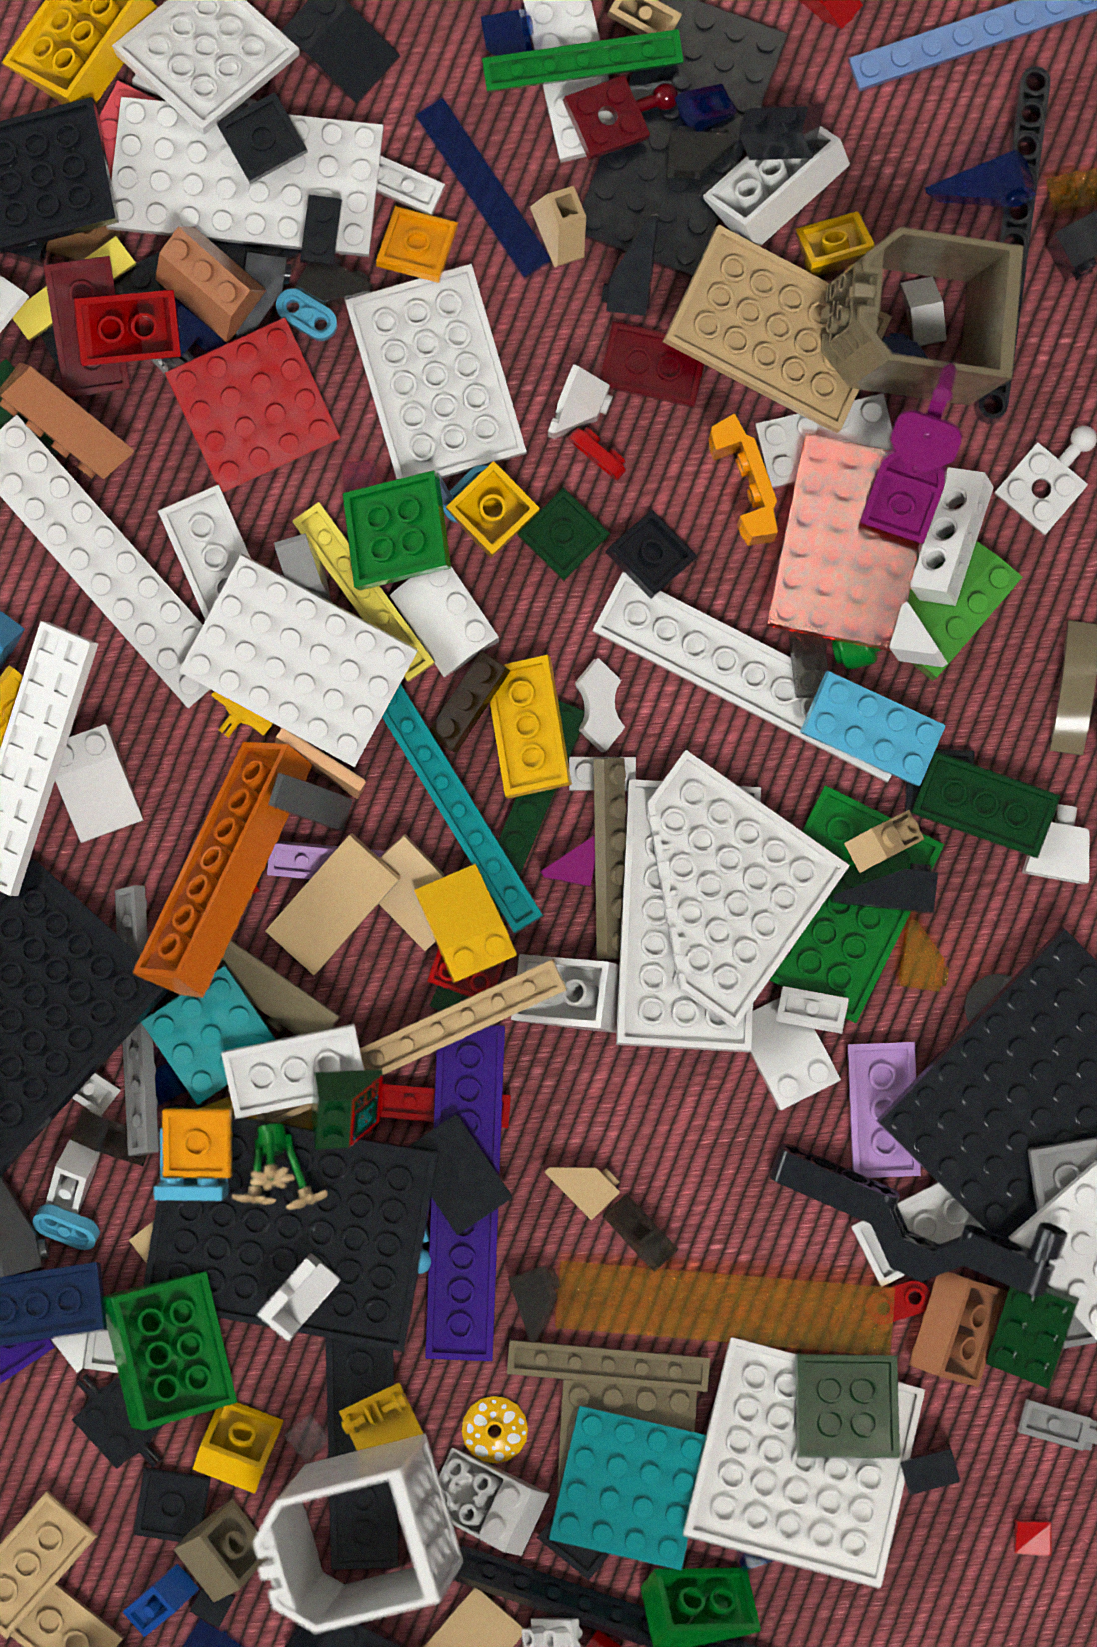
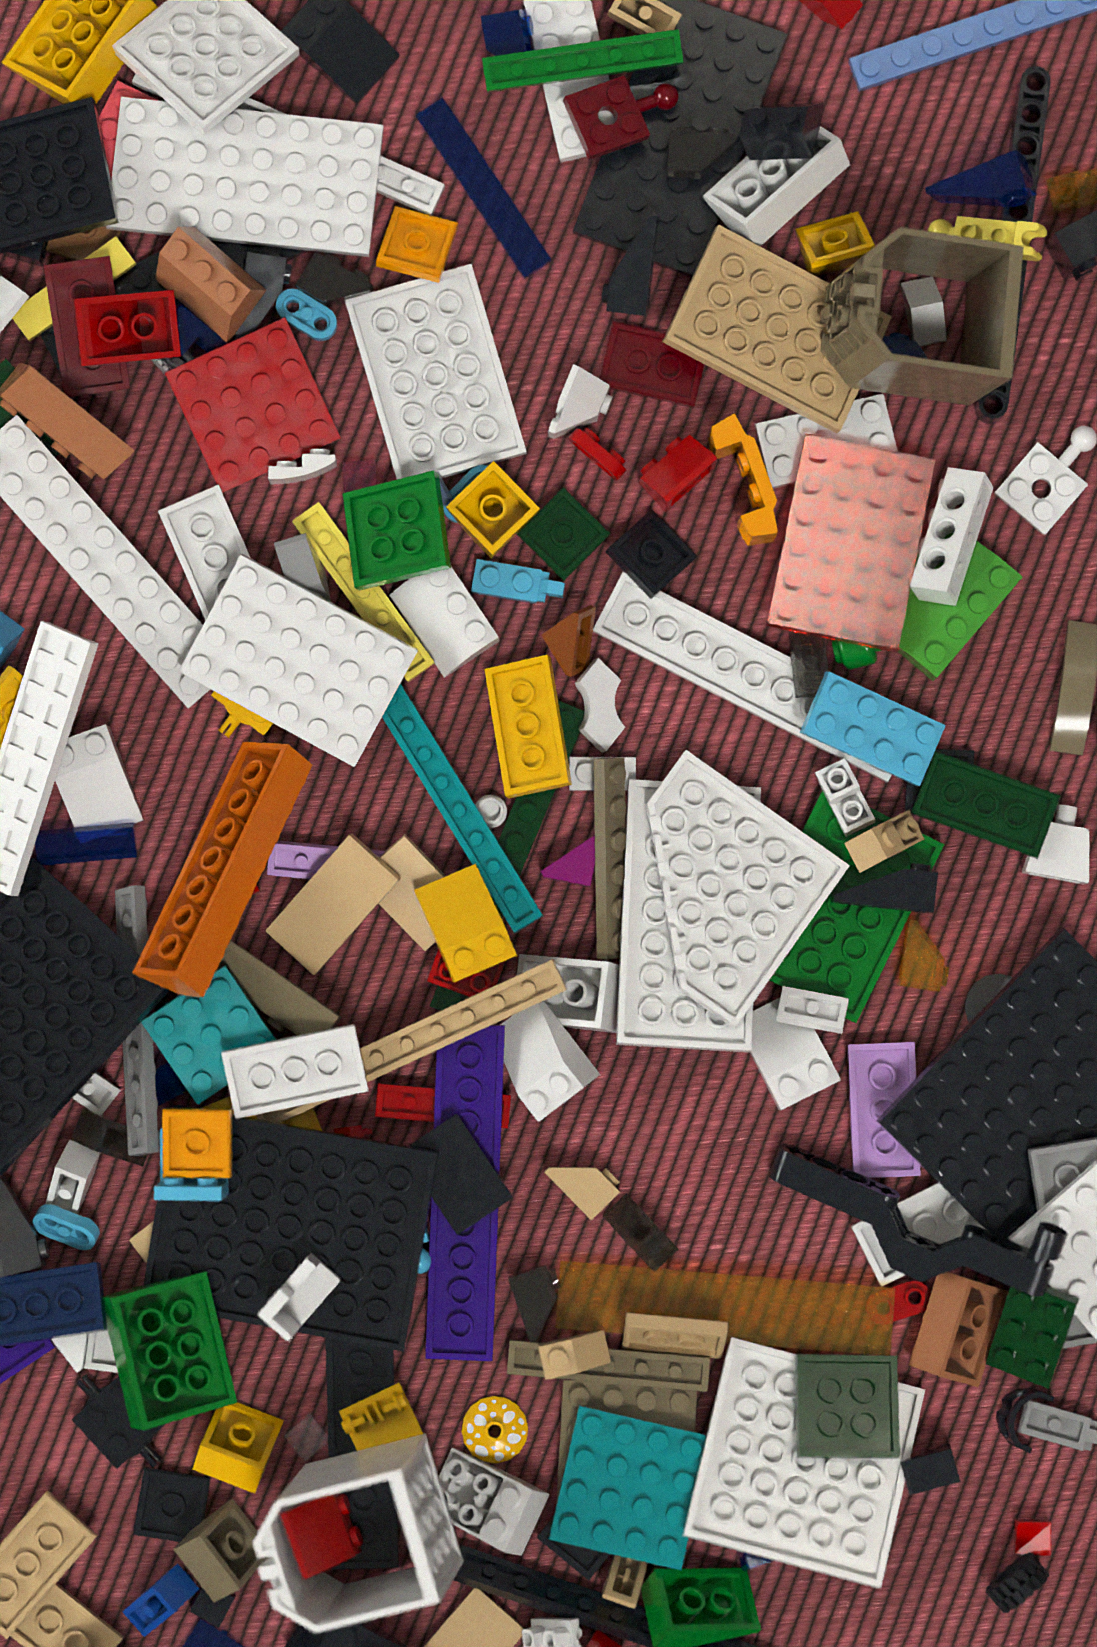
(86, 844): none -> clear blue tile
(262, 138): black plate -> none
(271, 1143): plant -> none
(310, 802): dark grey slope -> none
(313, 465): none -> white slope
(321, 230): black plate -> none
(321, 1533): none -> red slope
(324, 764): light nougat tile -> none
(345, 1106): dark green slope -> none
(469, 701): dark brown plate -> none
(492, 809): none -> white plate
(514, 582): none -> medium azure hinge
(544, 1060): none -> white slope
(561, 225): tan slope -> none
(572, 640): none -> dark orange slope
(574, 1354): none -> tan slope
(624, 1580): none -> tan slope
(674, 1335): none -> tan tile
(677, 471): none -> red slope
(705, 106): clear blue slope -> none
(845, 797): none -> white slope
(913, 642): white slope -> none
(915, 468): magenta plate -> none
(995, 230): none -> light yellow plate
(1011, 1411): none -> black helmet
(1017, 1582): none -> black tyre

